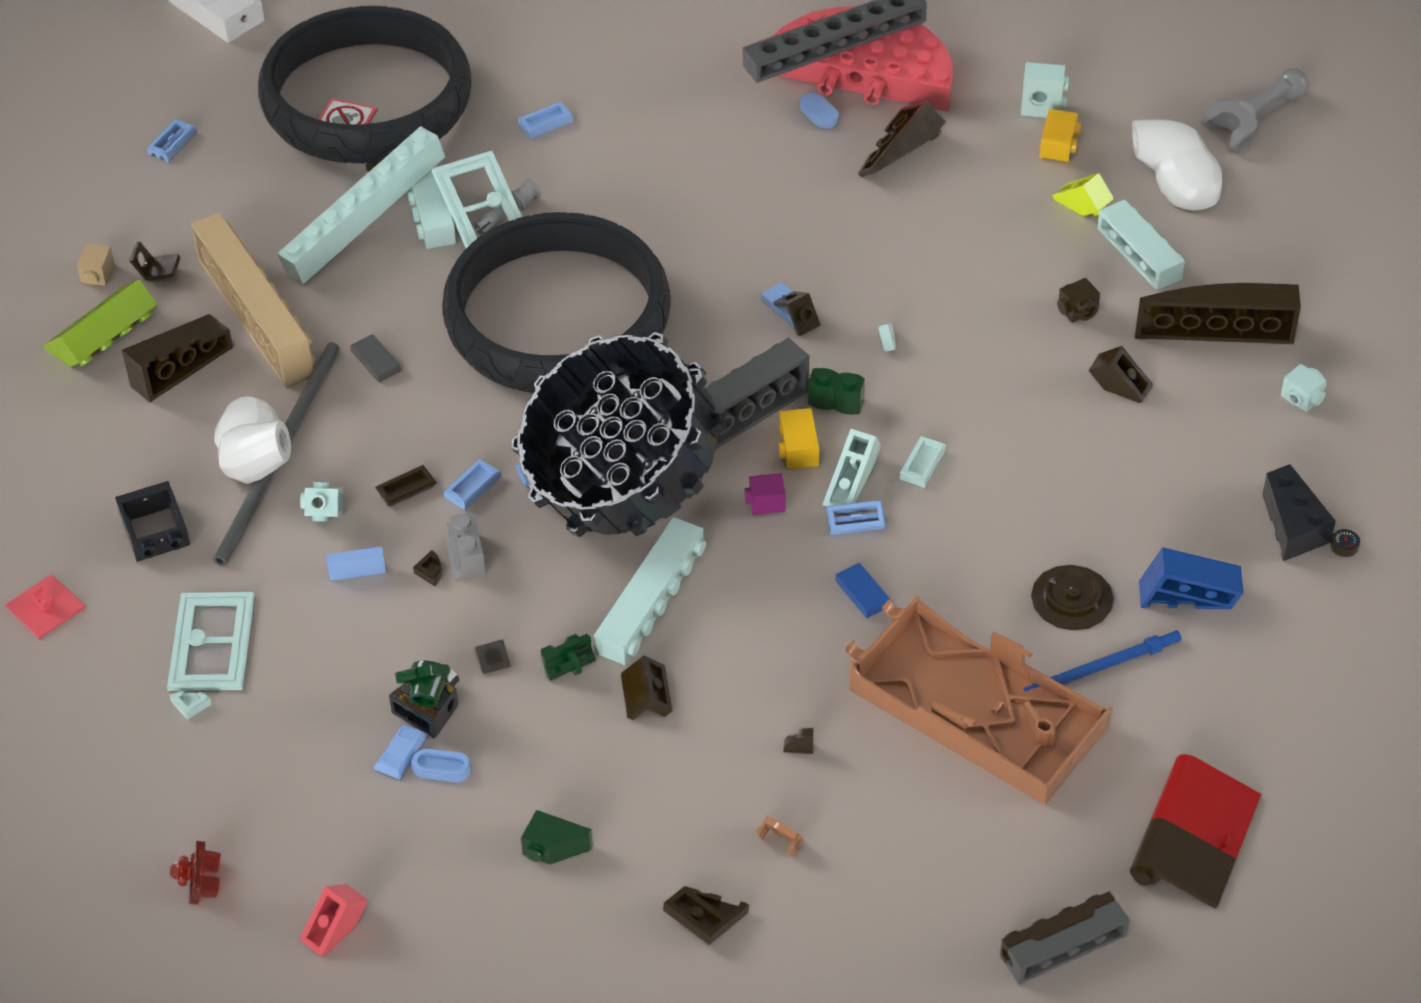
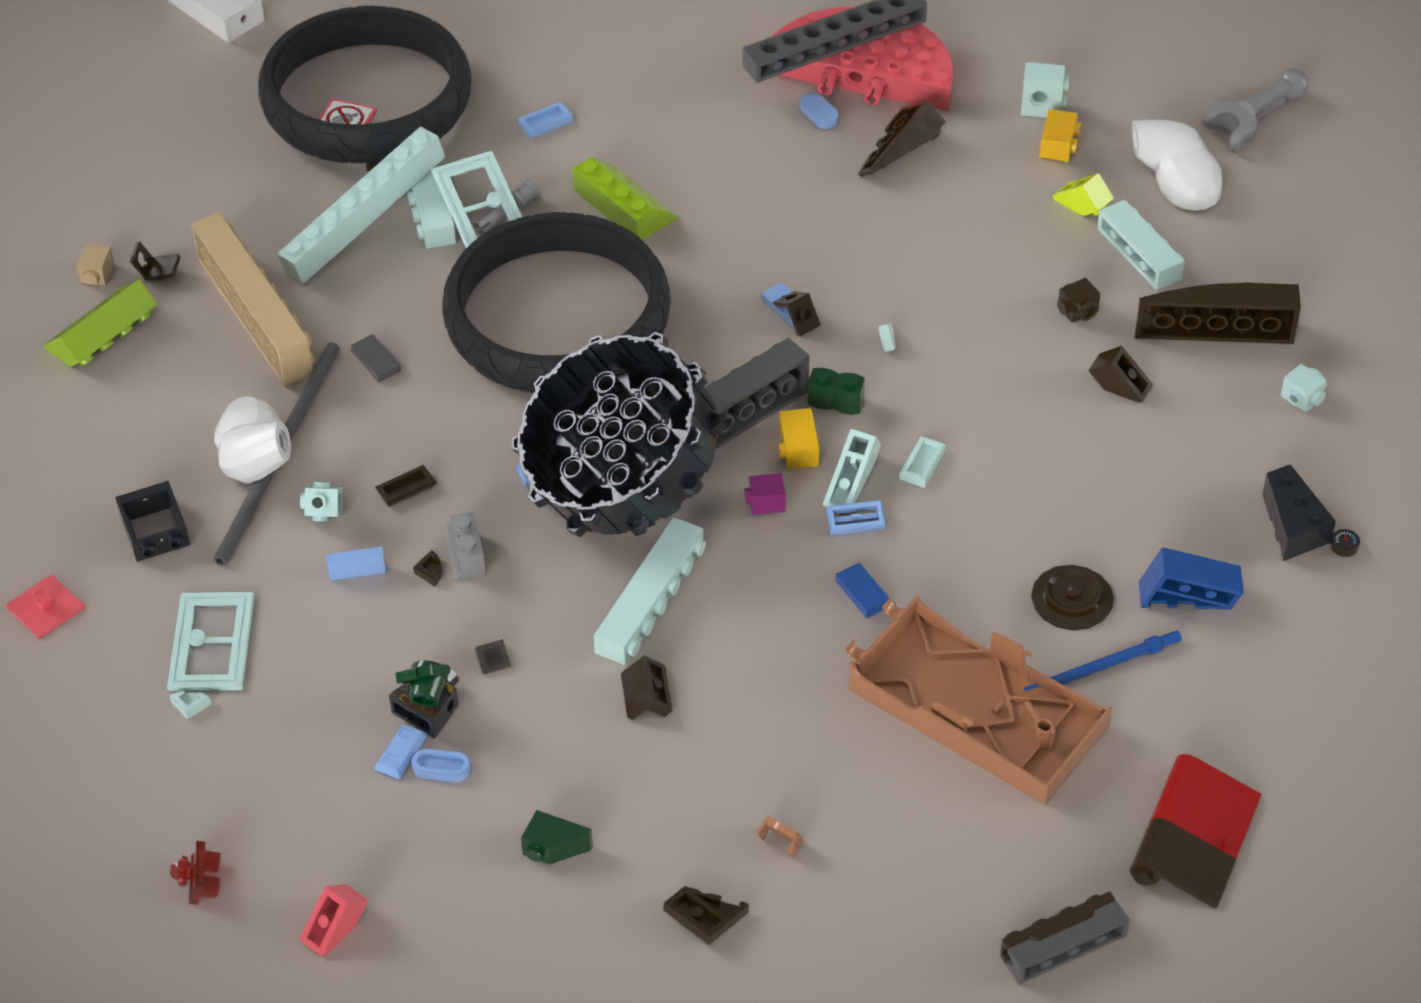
(175, 141): light blue tile -> none
(175, 355): dark brown wedge -> none
(472, 484): light blue tile -> none
(568, 656): dark green hips -> none
(619, 197): none -> lime slope
(800, 742): dark brown tile -> none

